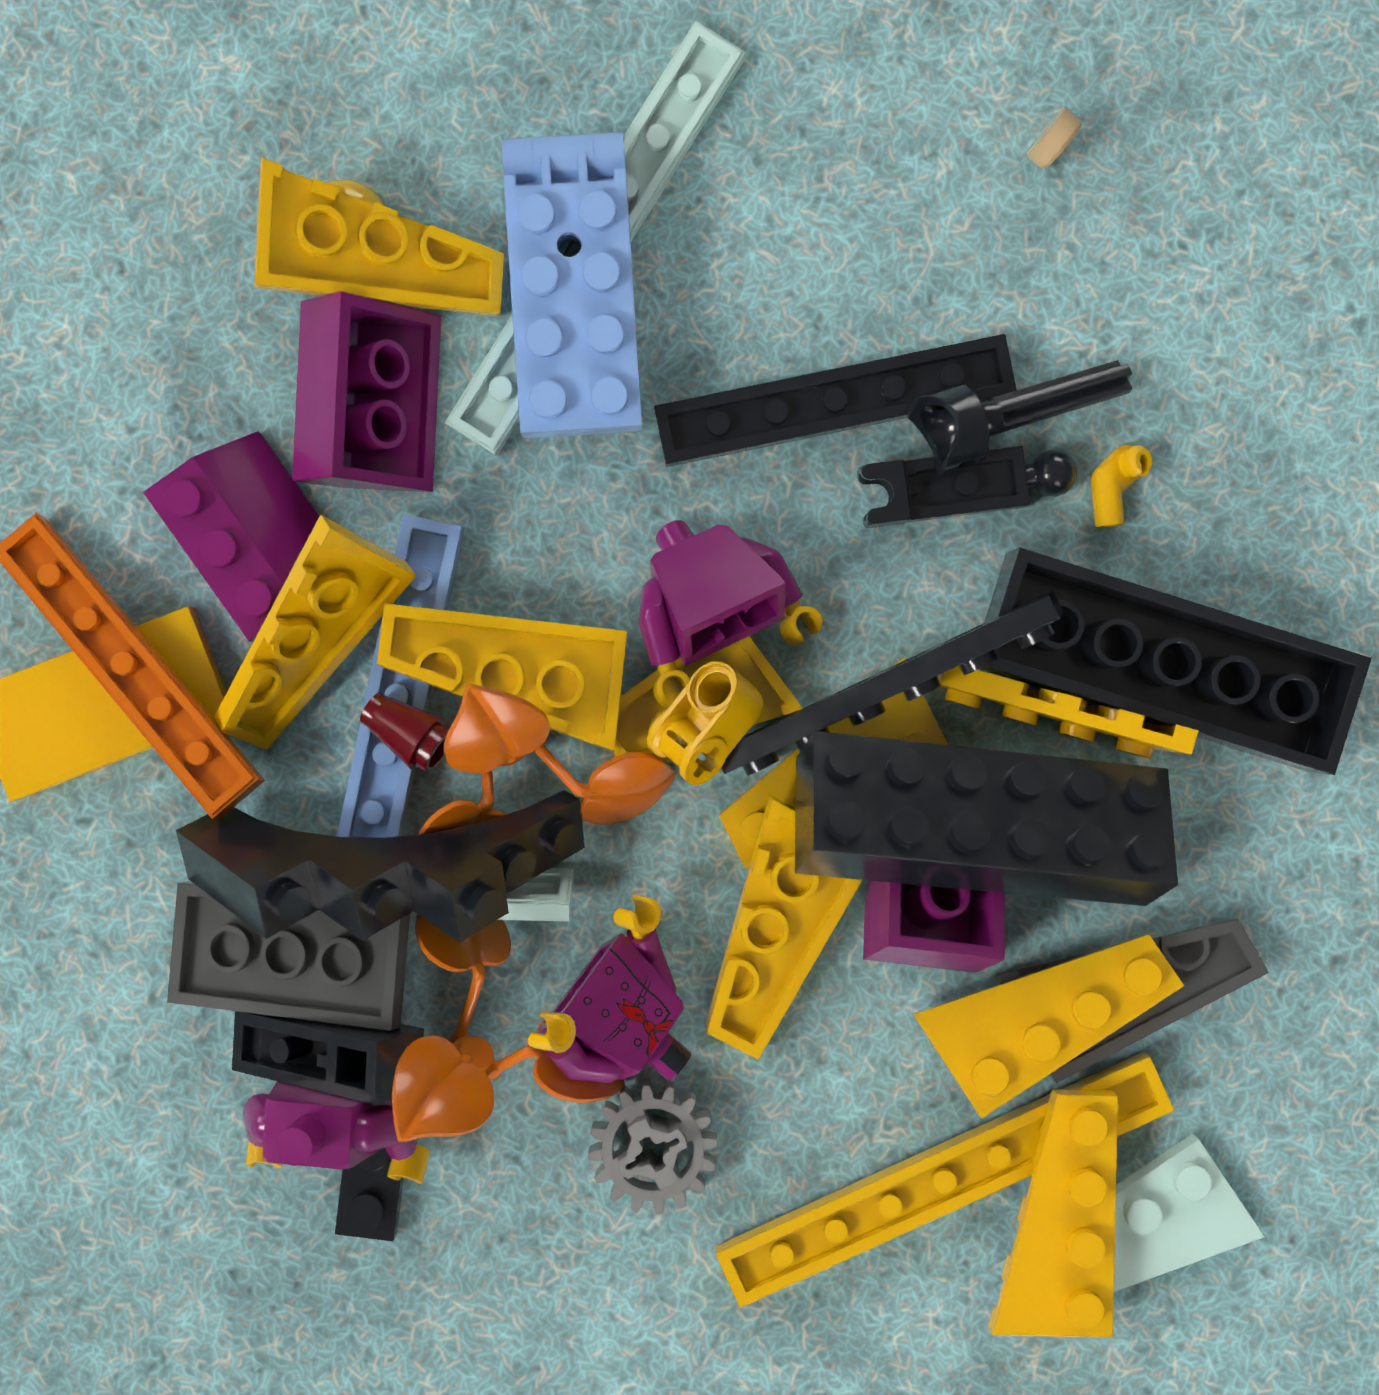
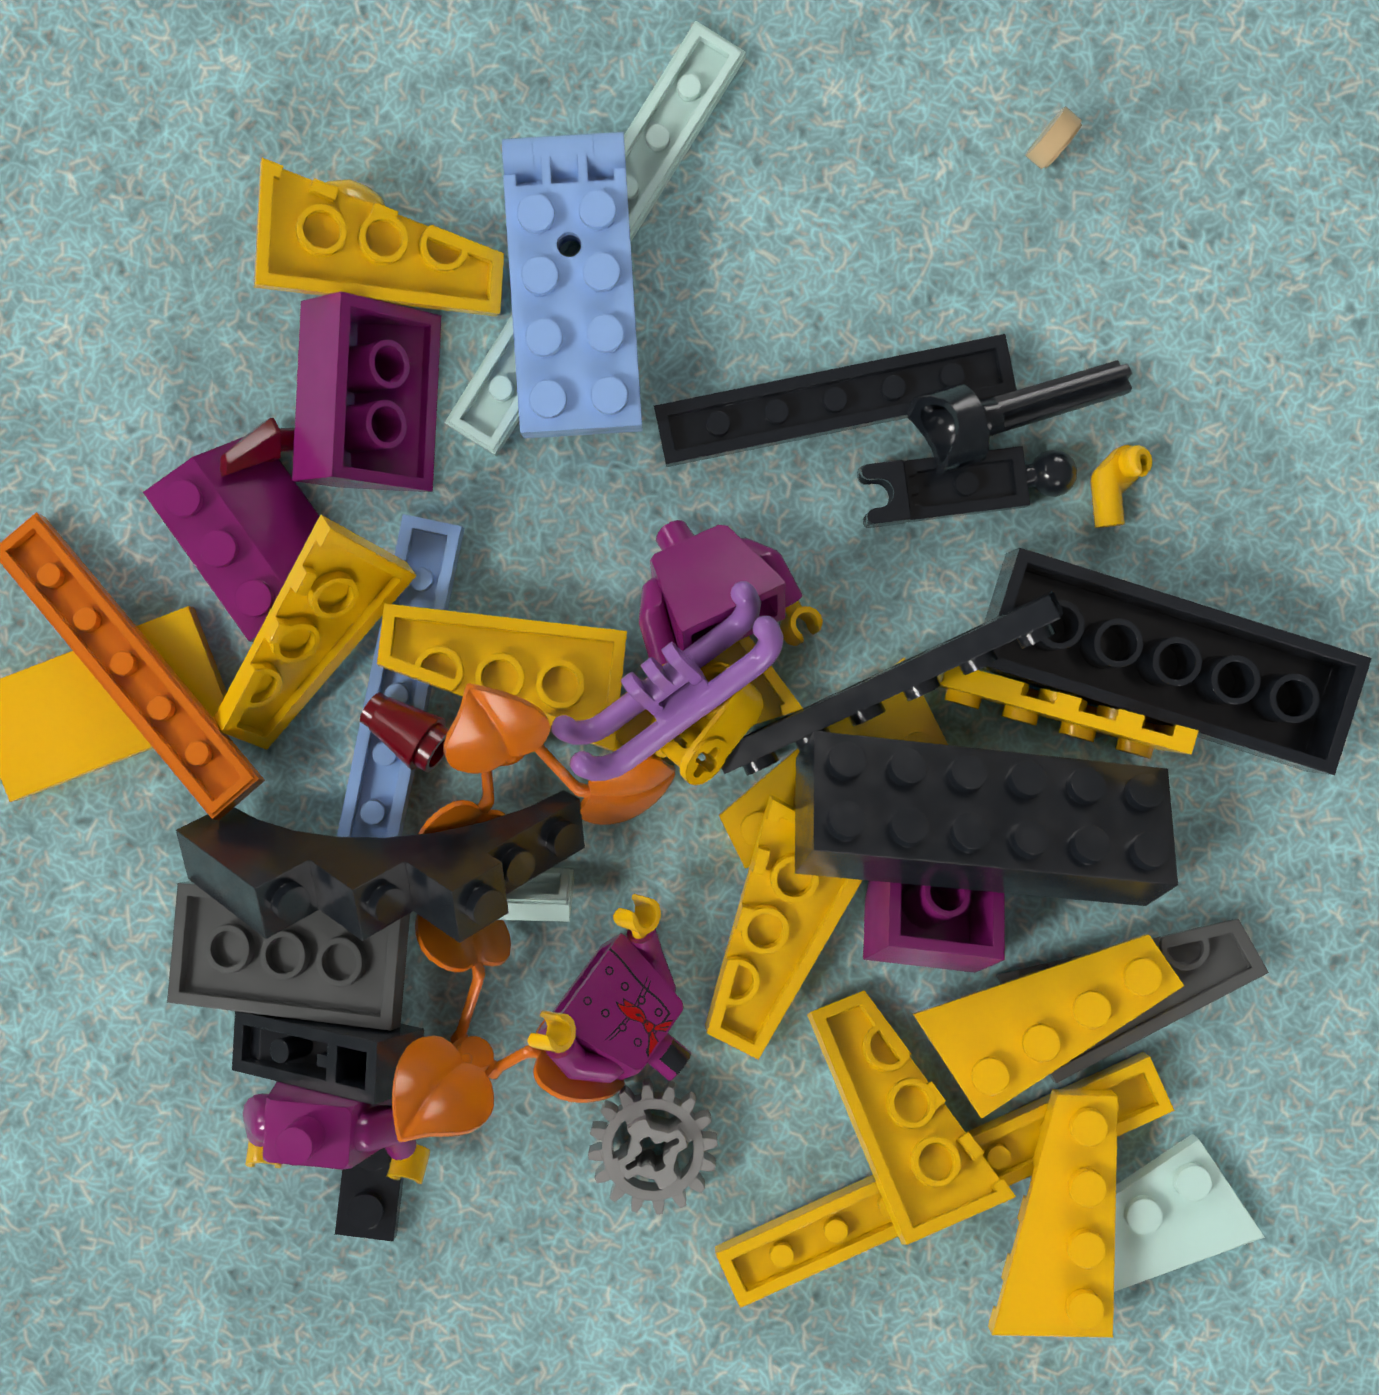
(257, 447): none -> dark red bar
(676, 691): none -> medium lavender piece
(913, 1143): none -> yellow wing

